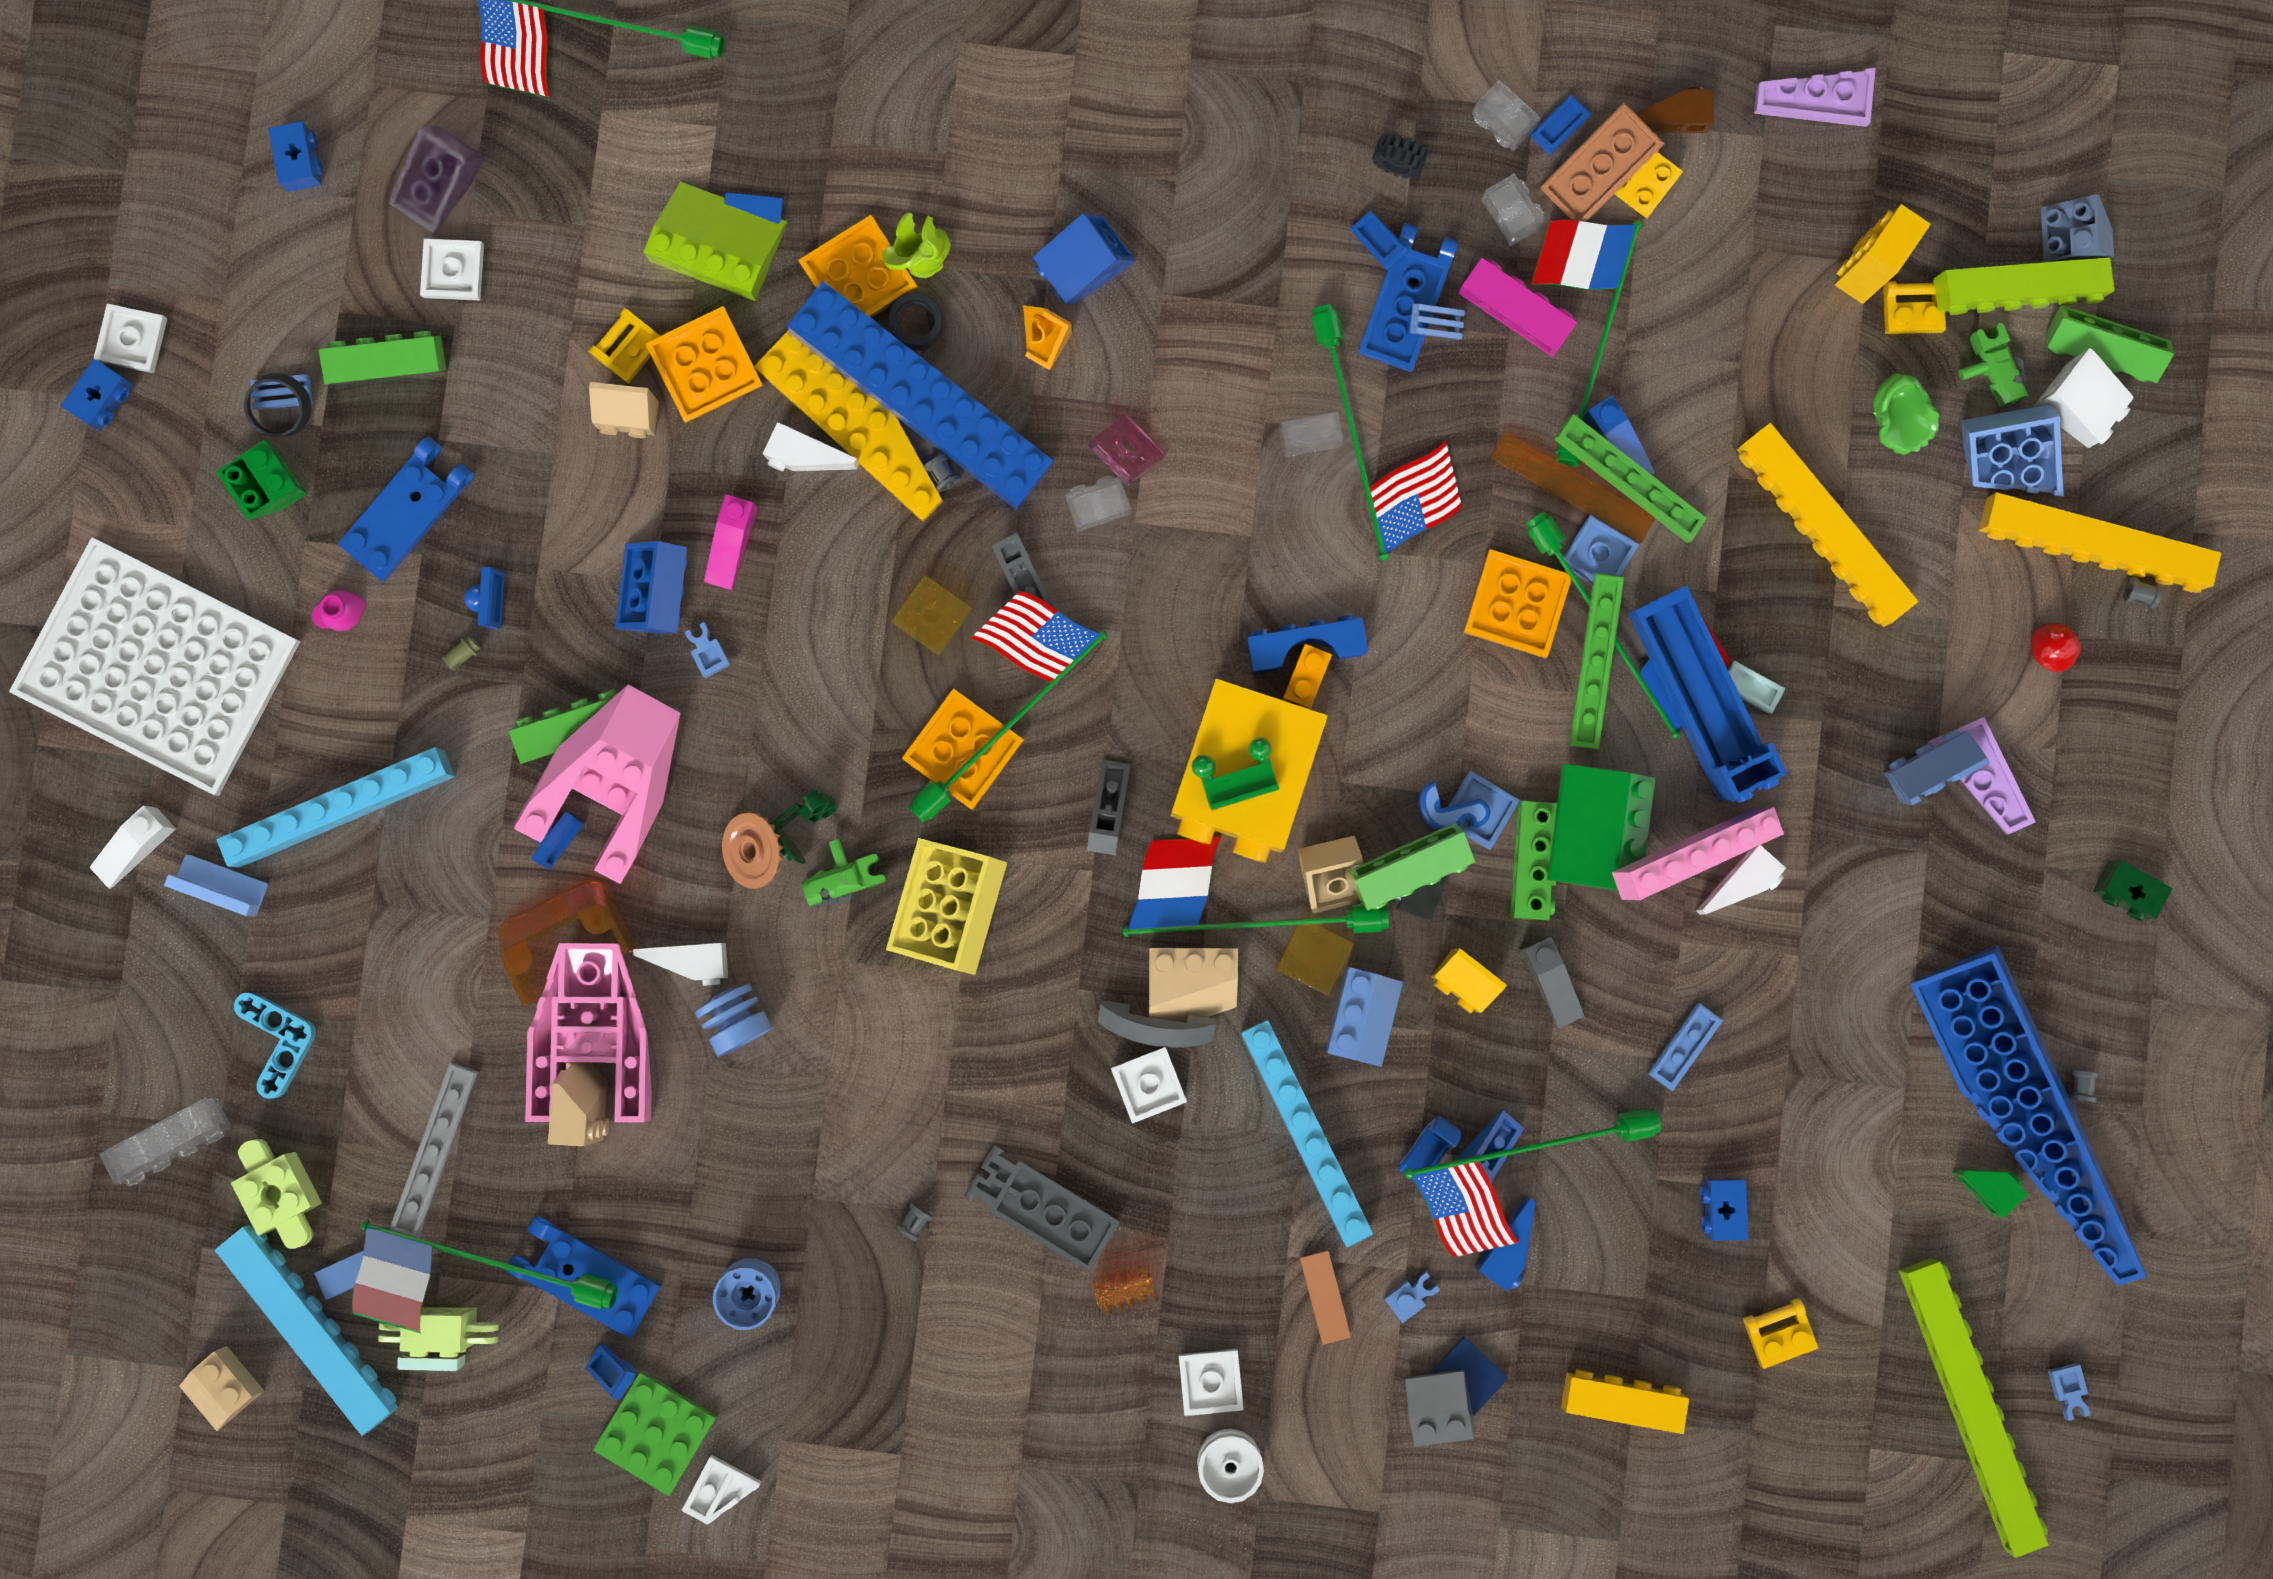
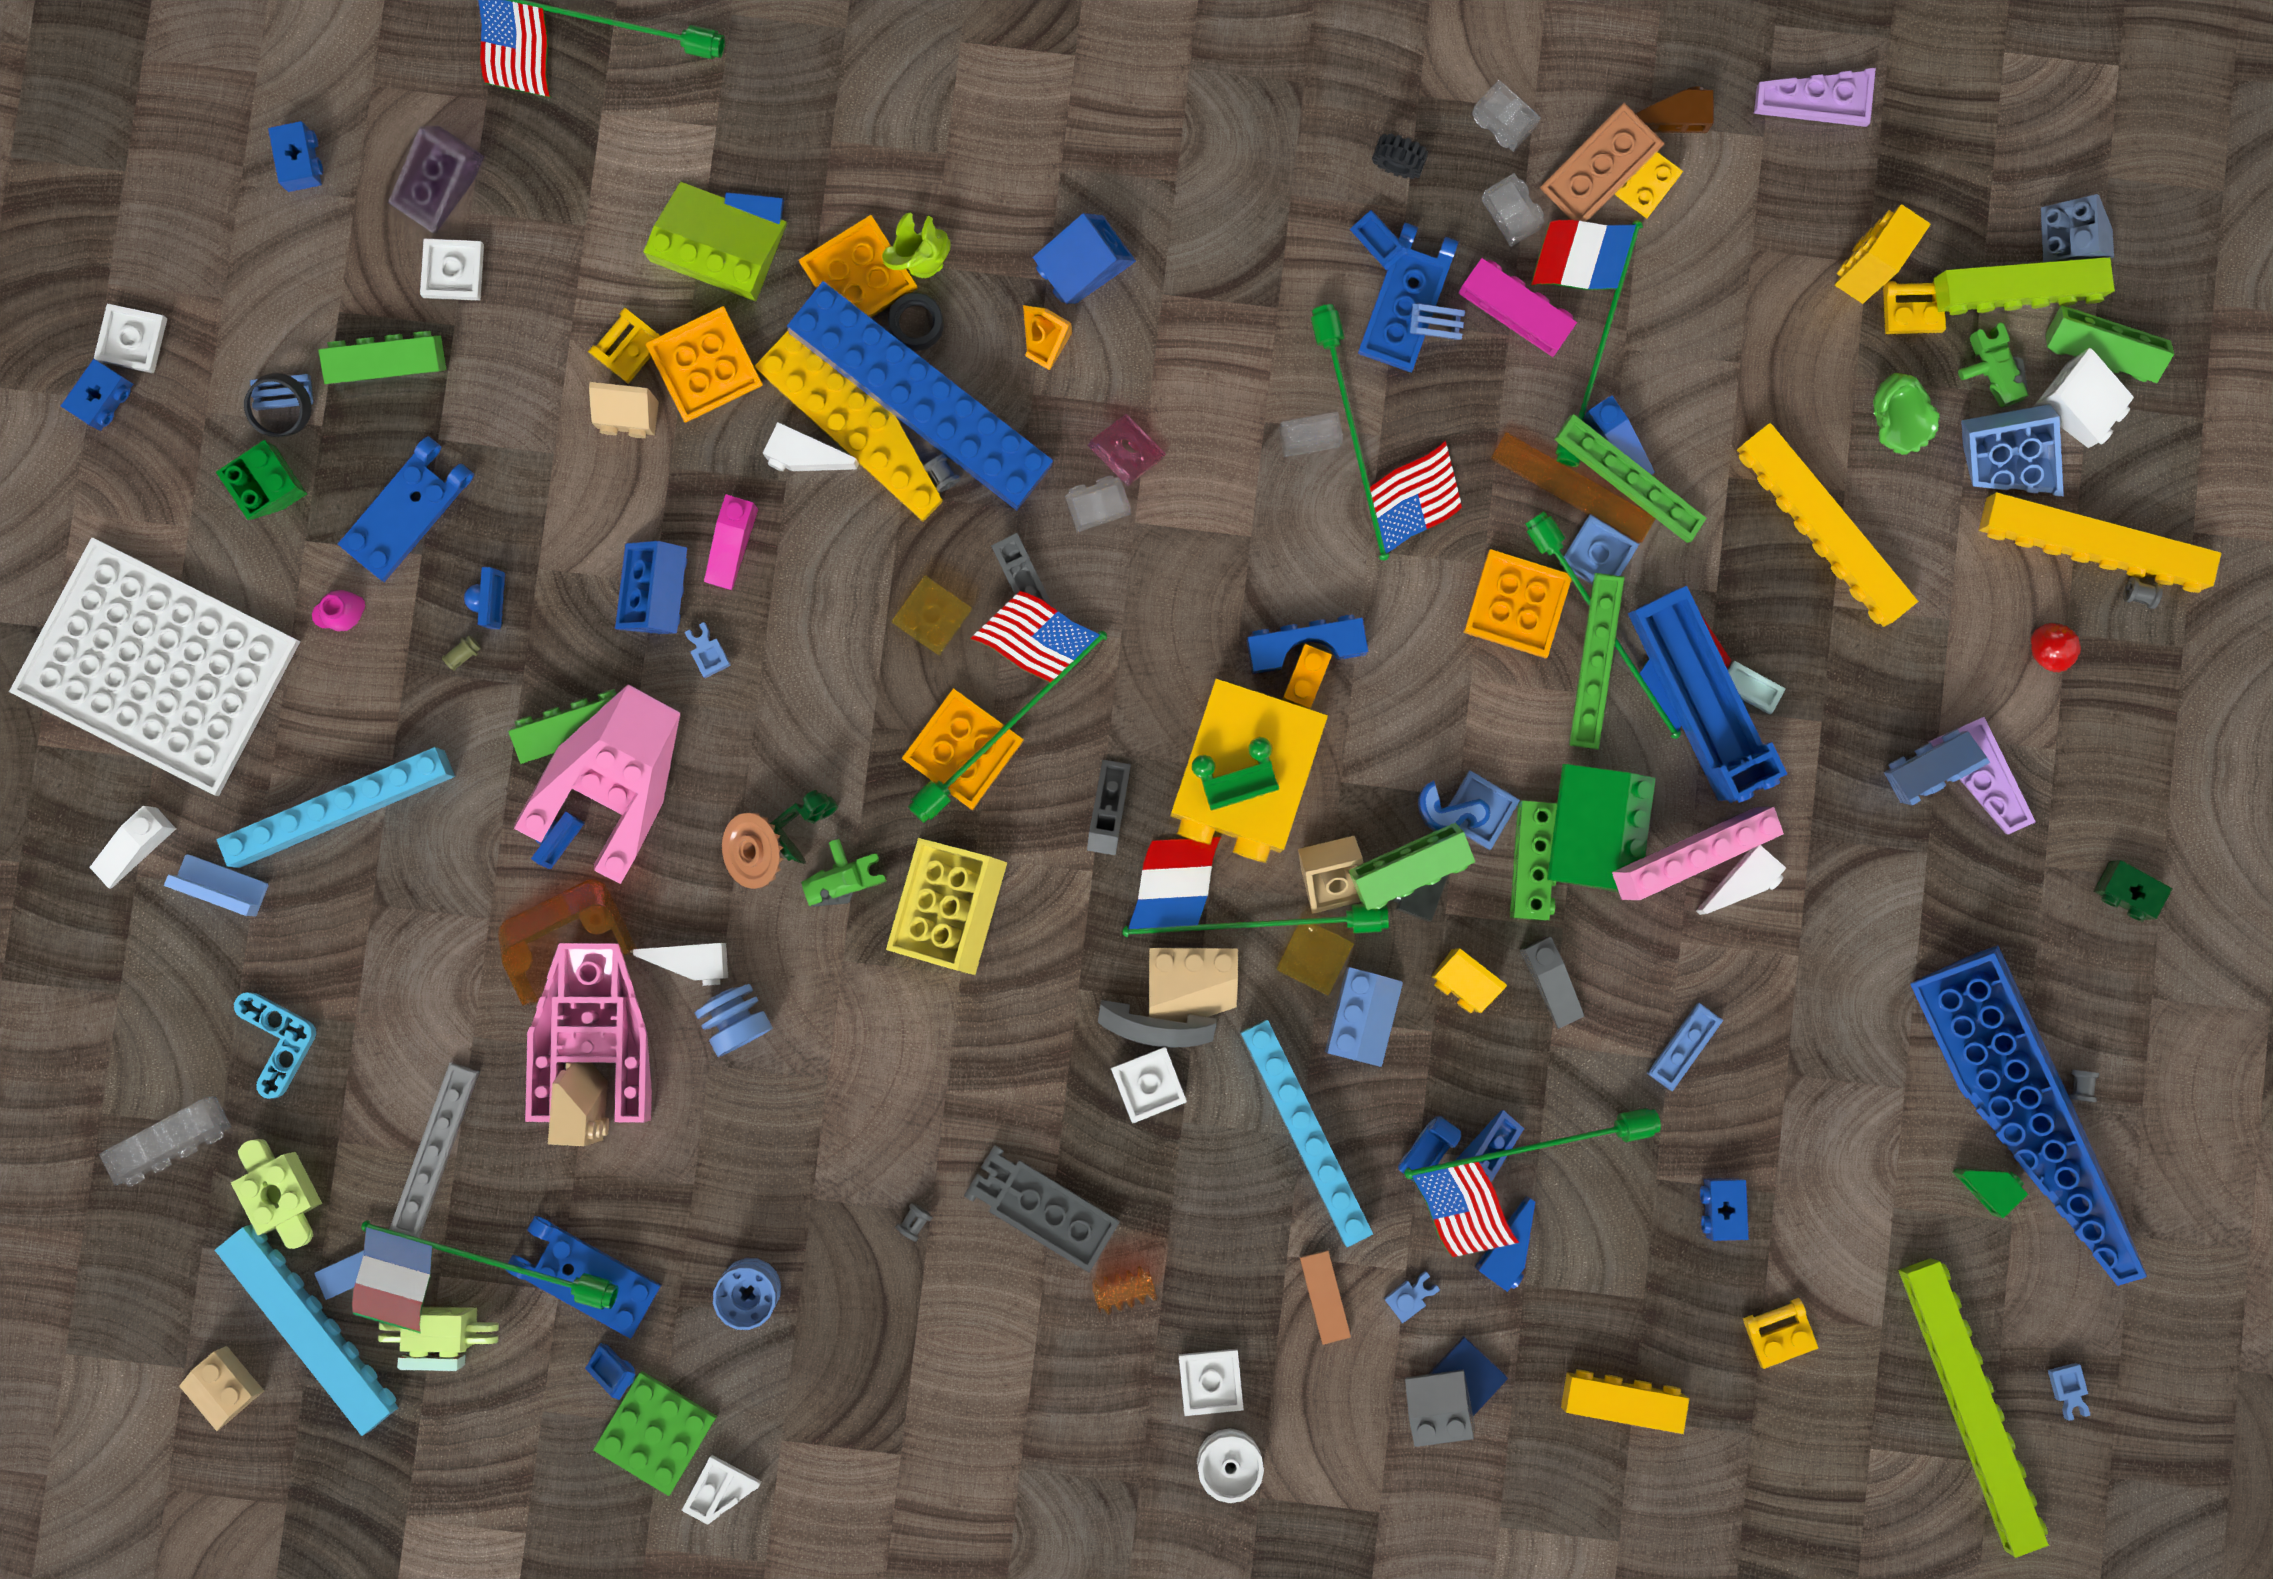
(1560, 125): blue tile -> none

